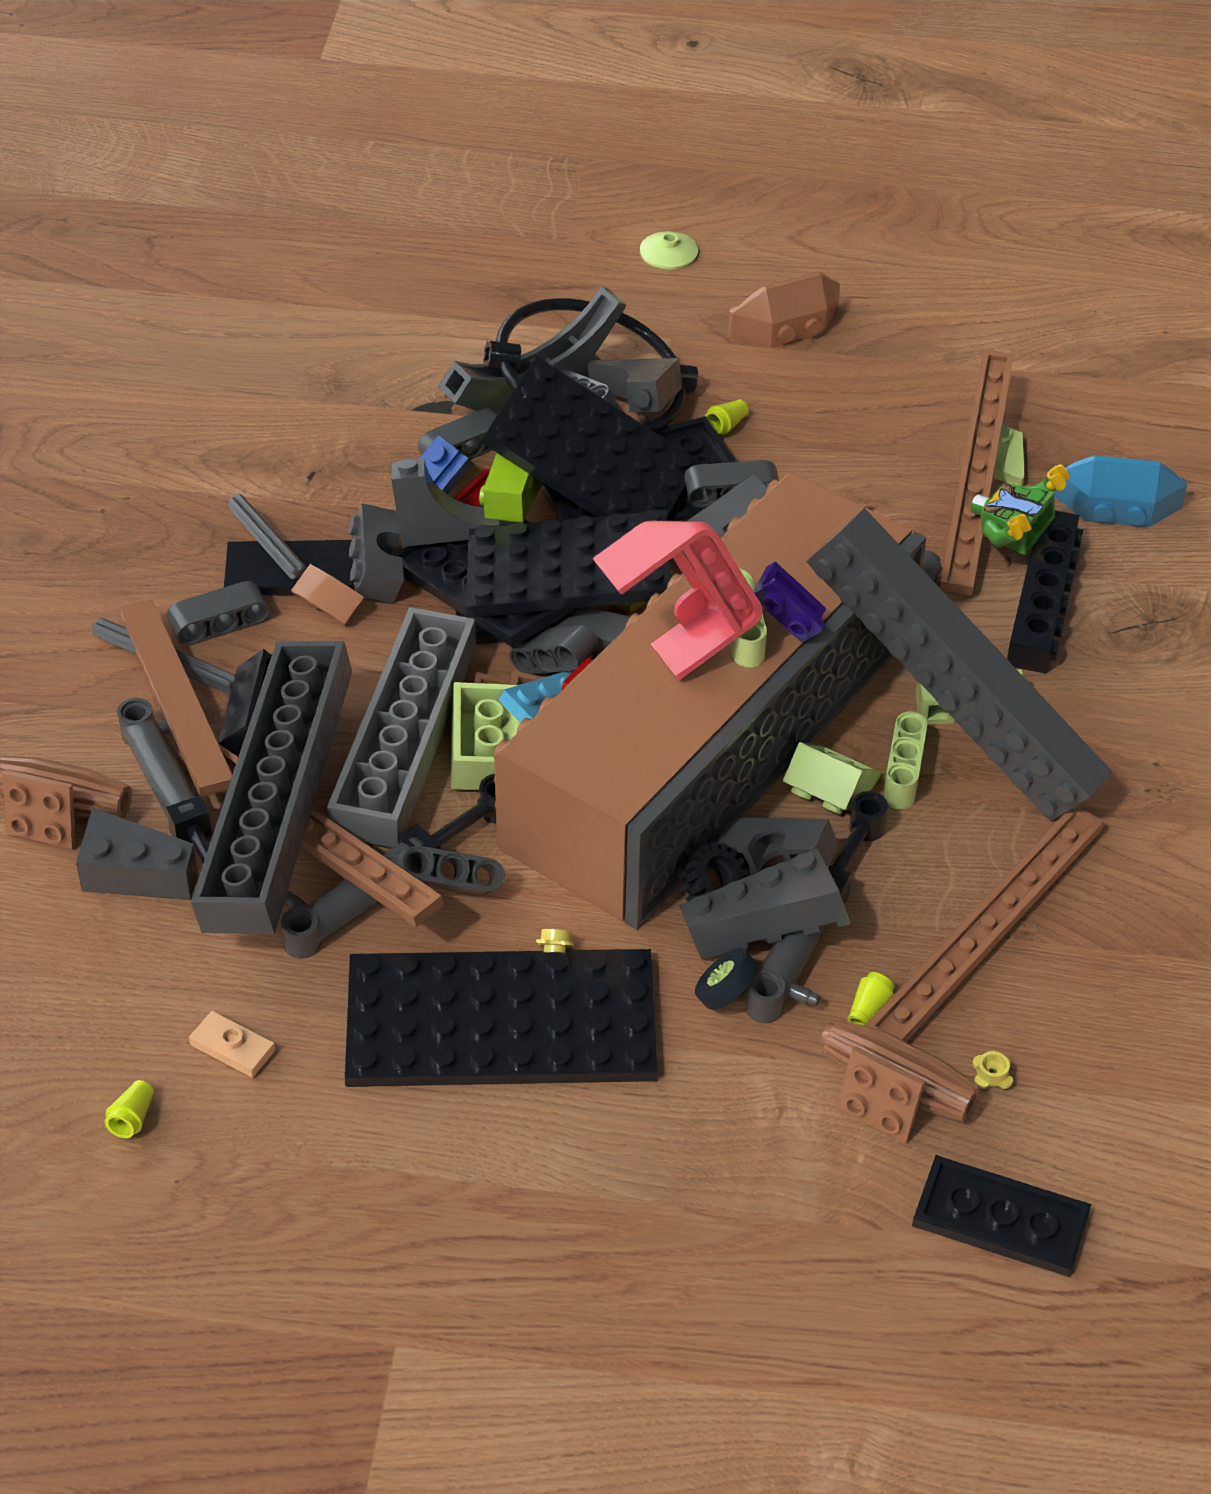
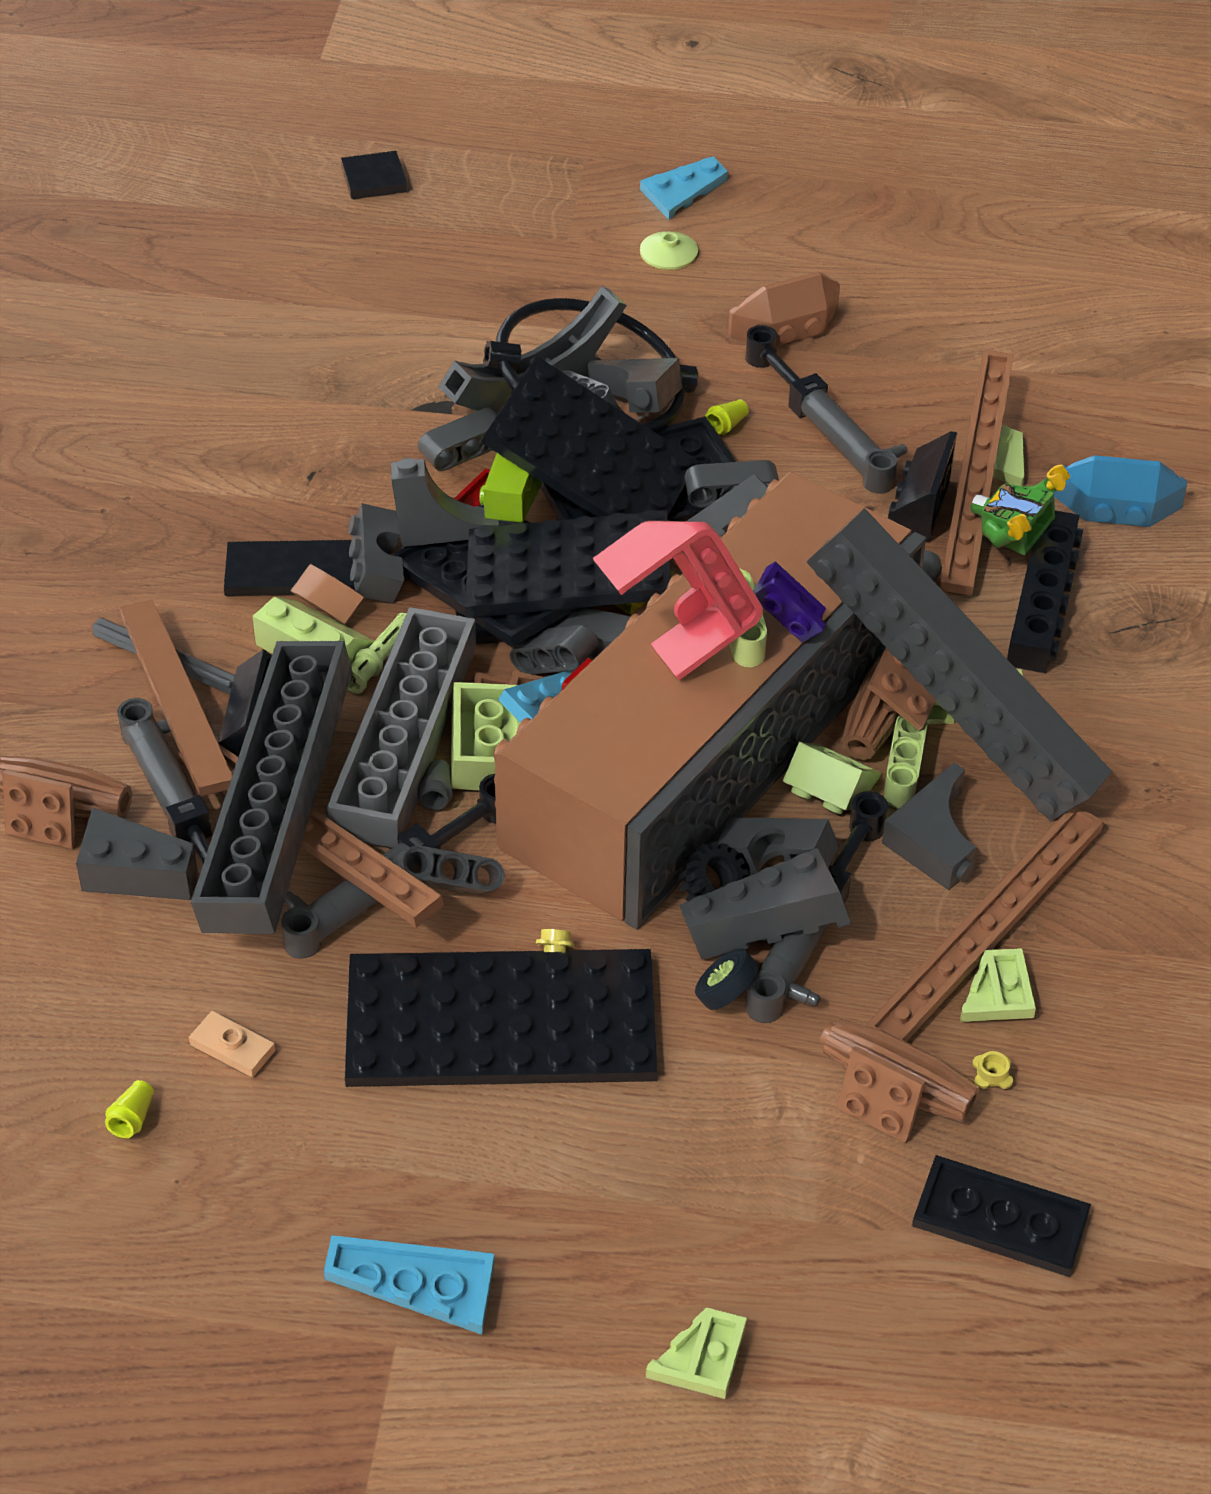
(218, 613): dark grey beam -> none
(266, 537): dark grey axle -> none
(294, 621): none -> yellowish green slope
(370, 661): none -> yellowish green pin
(374, 174): none -> black tile
(425, 1279): none -> medium azure wing
(436, 786): none -> dark grey cone
(445, 464): blue plate -> none
(681, 185): none -> medium azure wing
(703, 1354): none -> yellowish green wing
(810, 399): none -> dark grey piece
(870, 997): neon yellow cone -> none
(882, 697): none -> nougat plate
(924, 486): none -> black slope
(927, 835): none -> dark grey arch
(1000, 988): none -> yellowish green wing

